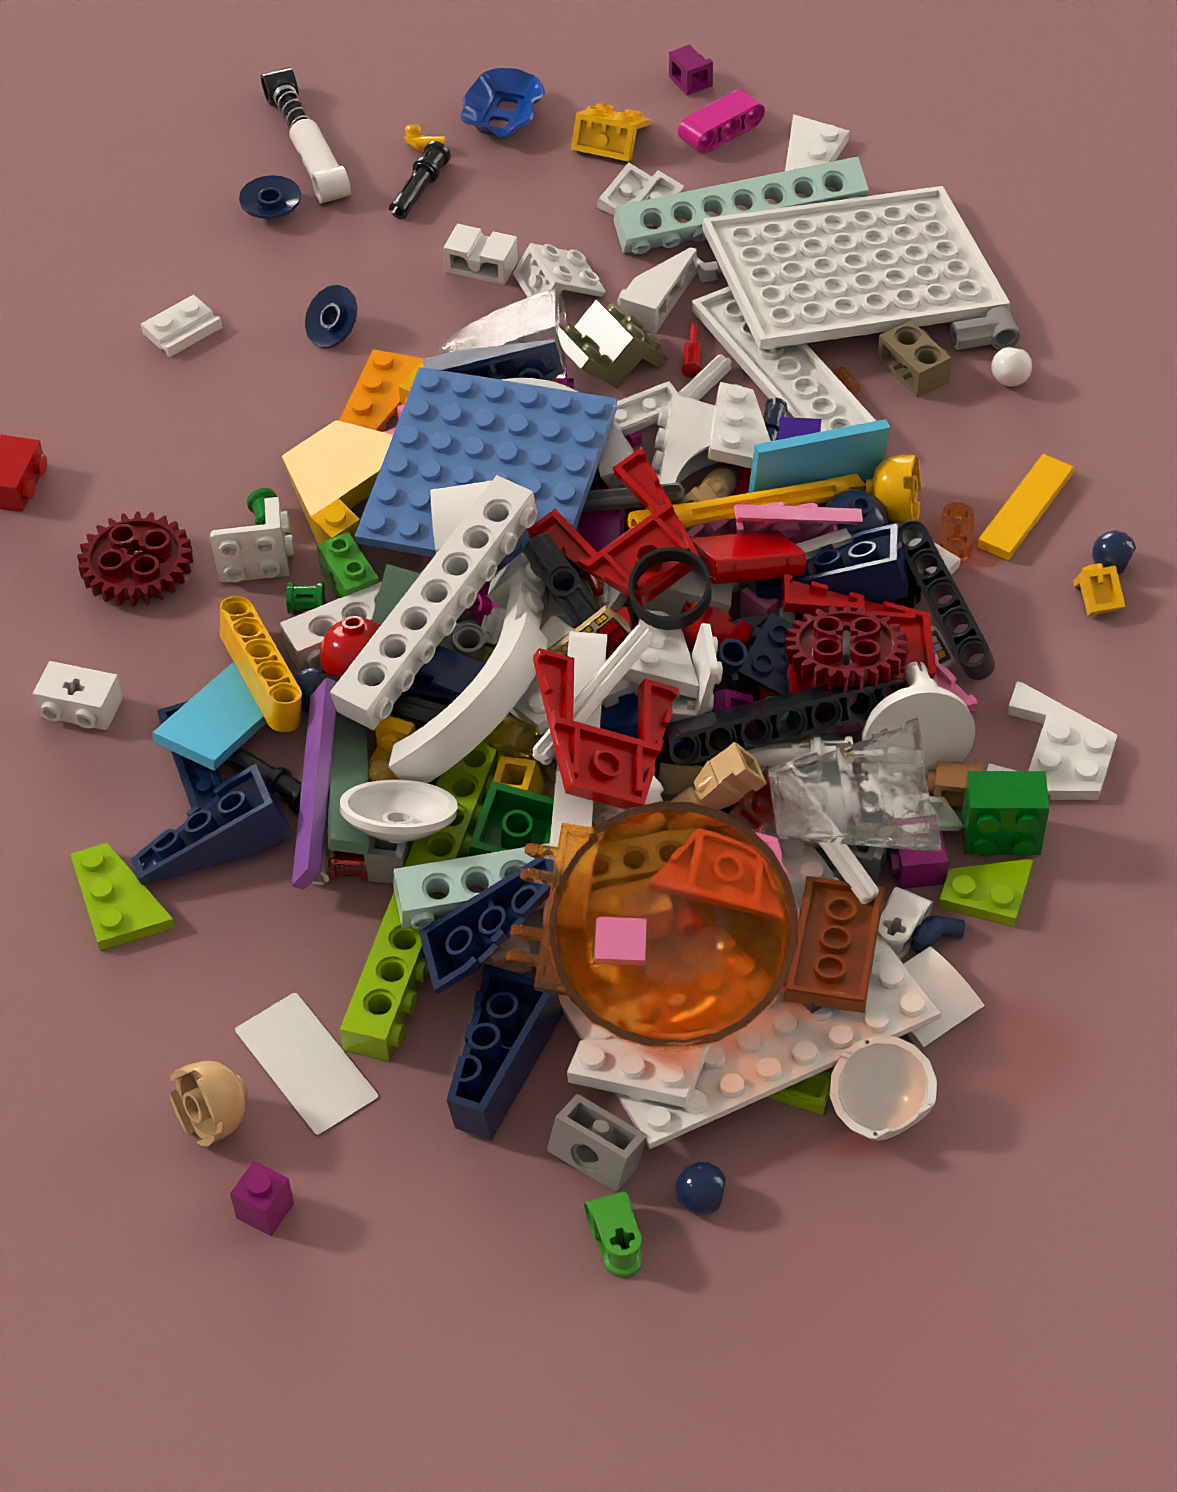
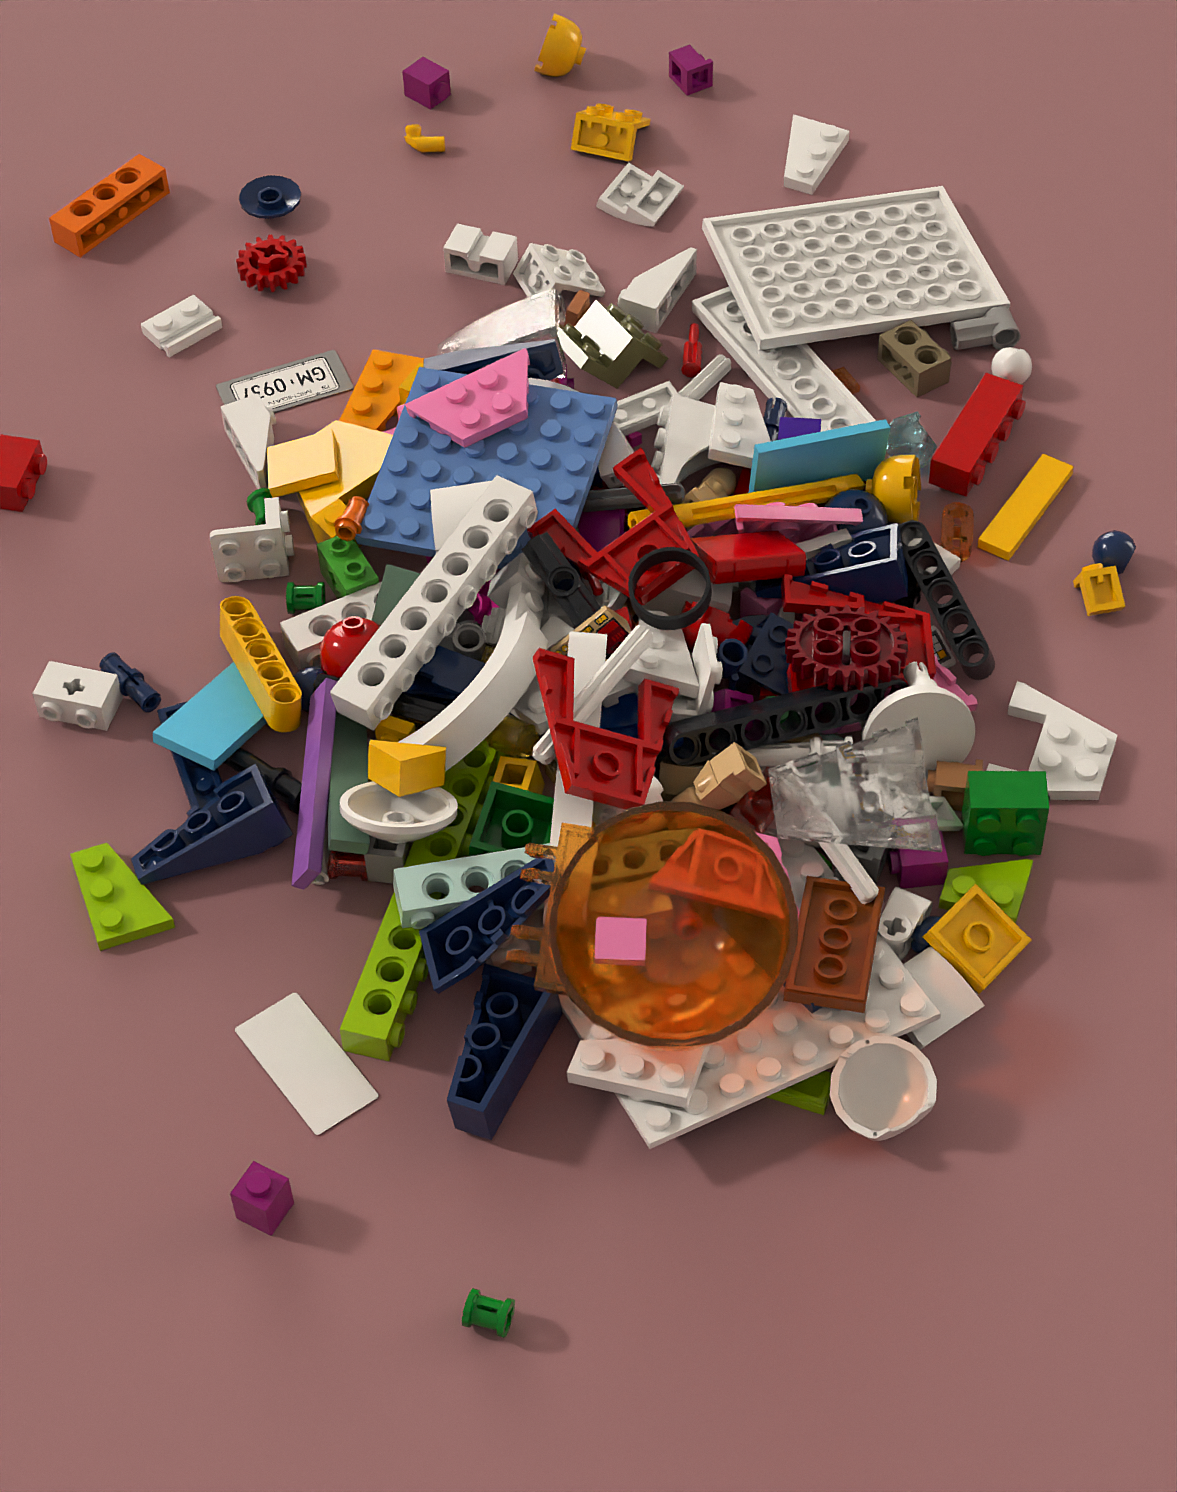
(109, 205): none -> orange brick
(131, 682): none -> dark blue pin
(135, 558): dark red gear -> none
(208, 1100): tan cylinder -> none
(251, 432): none -> white slope
(271, 263): none -> red gear
(291, 382): none -> sticker
(302, 464): none -> yellow tile
(328, 178): white piece -> none
(331, 316): dark blue dish -> none
(350, 522): none -> orange pin
(406, 766): none -> yellow slope
(424, 172): black pin -> none
(426, 83): none -> magenta brick
(478, 402): none -> bright pink wing
(488, 1312): none -> green bush
(498, 86): blue piece -> none
(561, 48): none -> yellow cylinder
(577, 307): none -> nougat tile
(596, 1142): light grey brick -> none
(616, 1233): bright green piece -> none
(700, 1188): dark blue piece -> none
(706, 270): white hand -> none
(721, 121): dark pink beam -> none
(722, 199): light aqua brick -> none
(910, 438): none -> clear light blue brick
(976, 435): none -> red brick
(977, 938): none -> yellow tile

